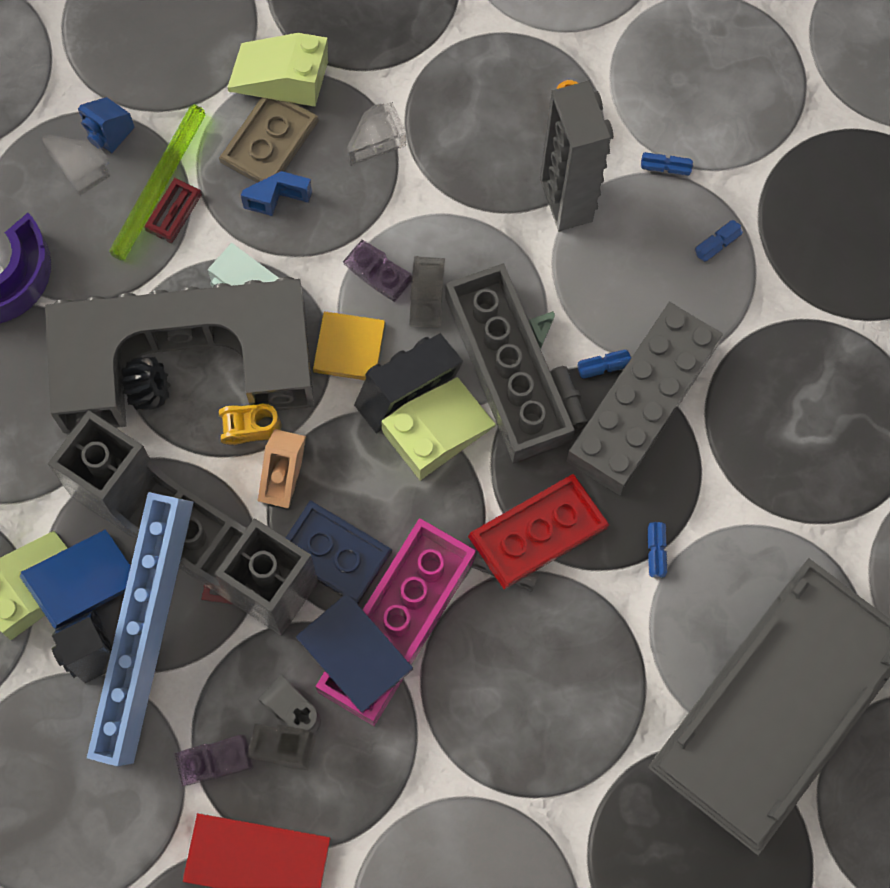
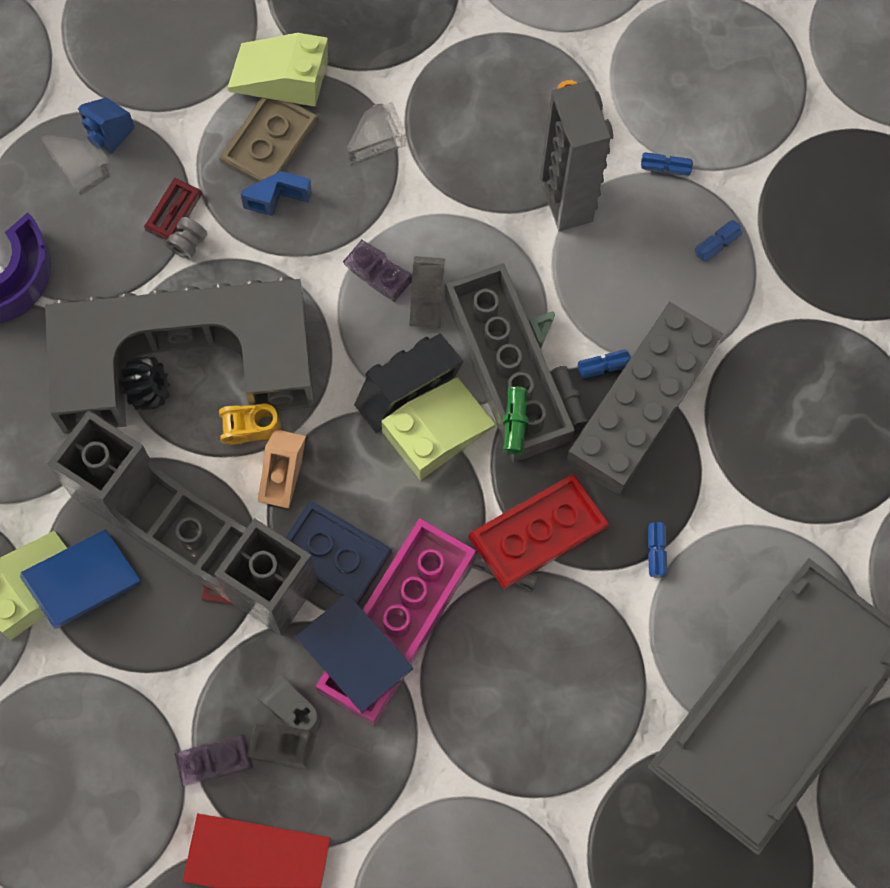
(83, 647): black wedge -> none
(140, 630): light blue brick -> none
(157, 182): clear neon green axle -> none
(186, 238): none -> flat silver wheel
(237, 267): light aqua slope -> none
(348, 345): yellow tile -> none
(515, 421): none -> green pin

